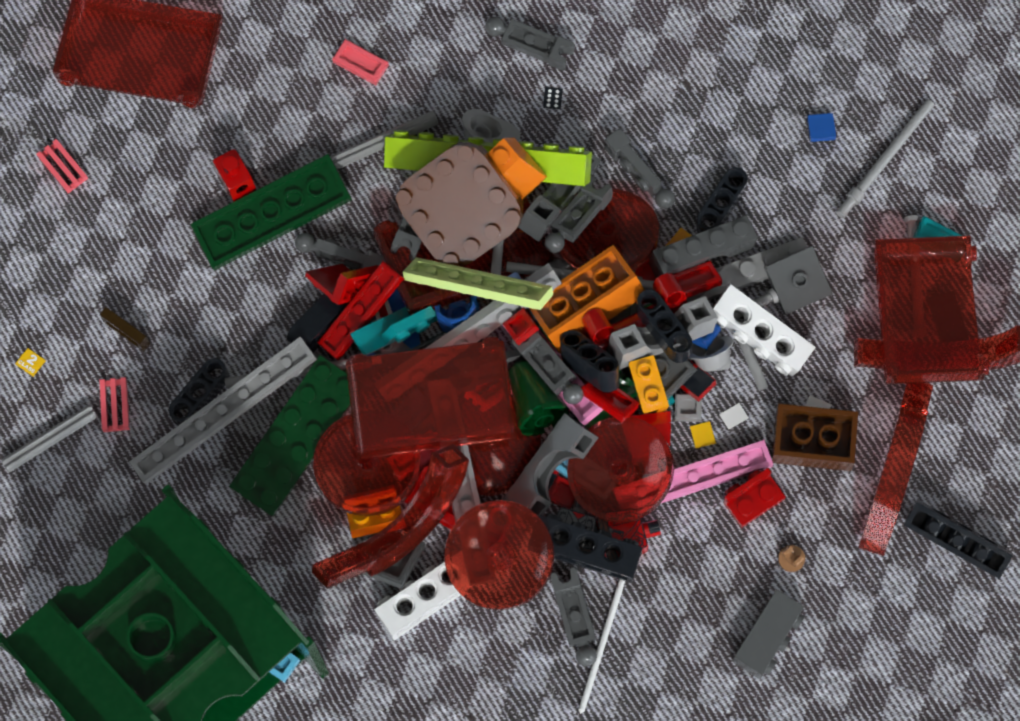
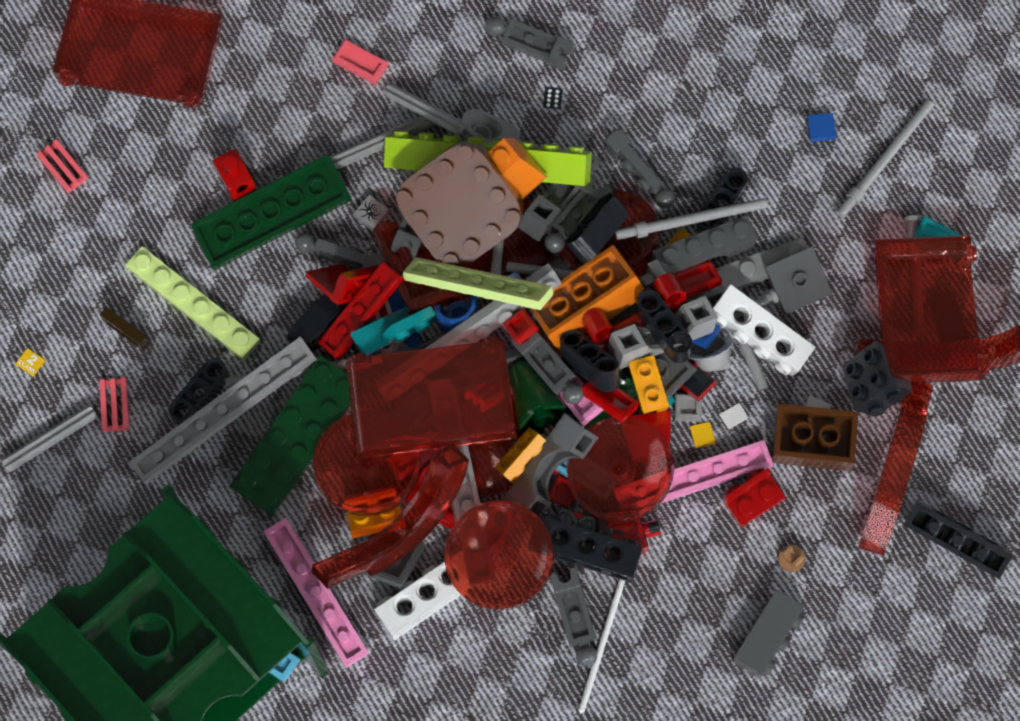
(192, 303): none -> yellowish green plate
(316, 595): none -> bright pink plate
(371, 212): none -> light grey tile
(424, 109): none -> light grey axle
(520, 455): none -> light orange bracket
(597, 228): none -> black beam
(642, 228): none -> light grey bar
(653, 271): none -> light grey tile
(871, 383): none -> black bracket

